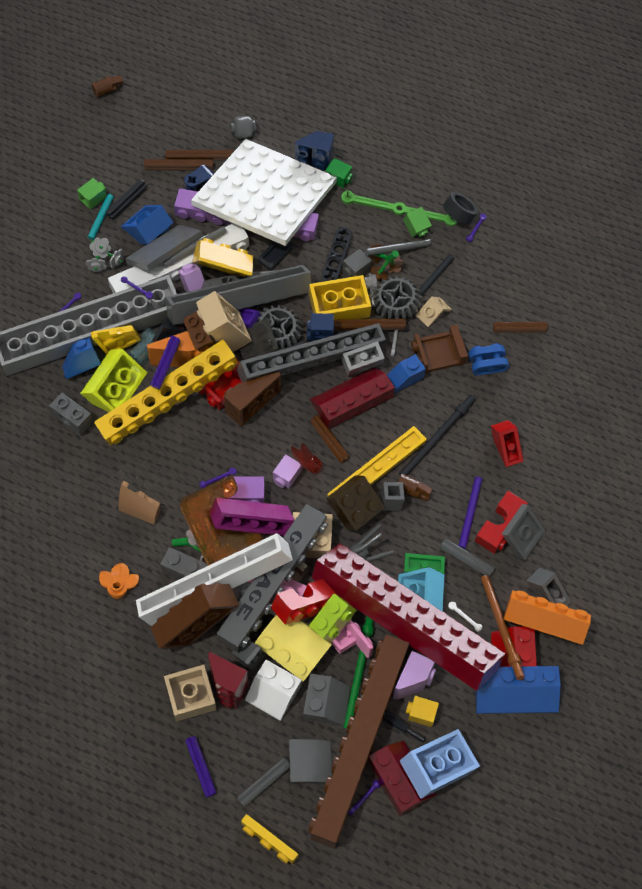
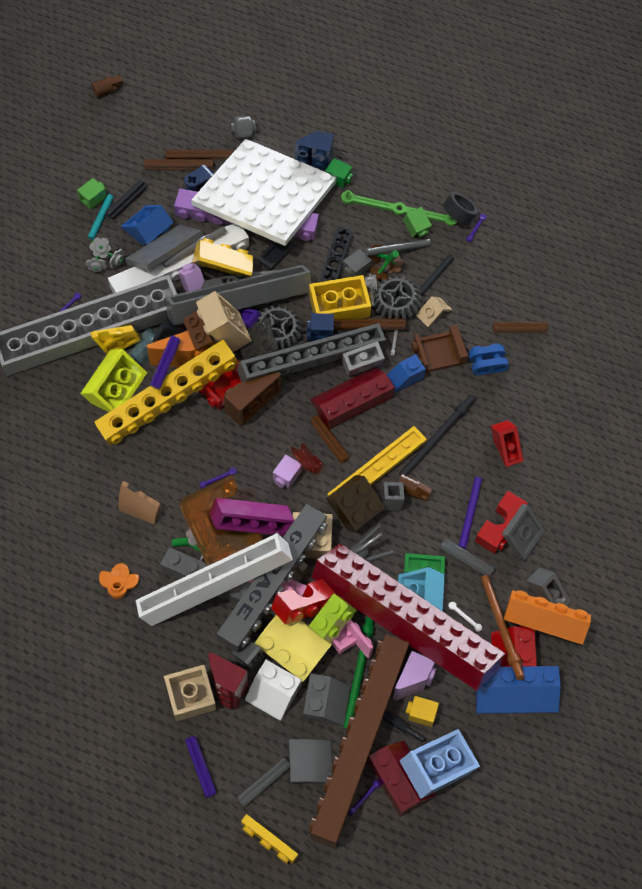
(71, 414): dark grey brick -> none
(80, 358): blue slope -> none
(149, 295): dark purple hinge -> none
(194, 615): reddish brown brick -> none
(249, 489): medium lavender brick -> none

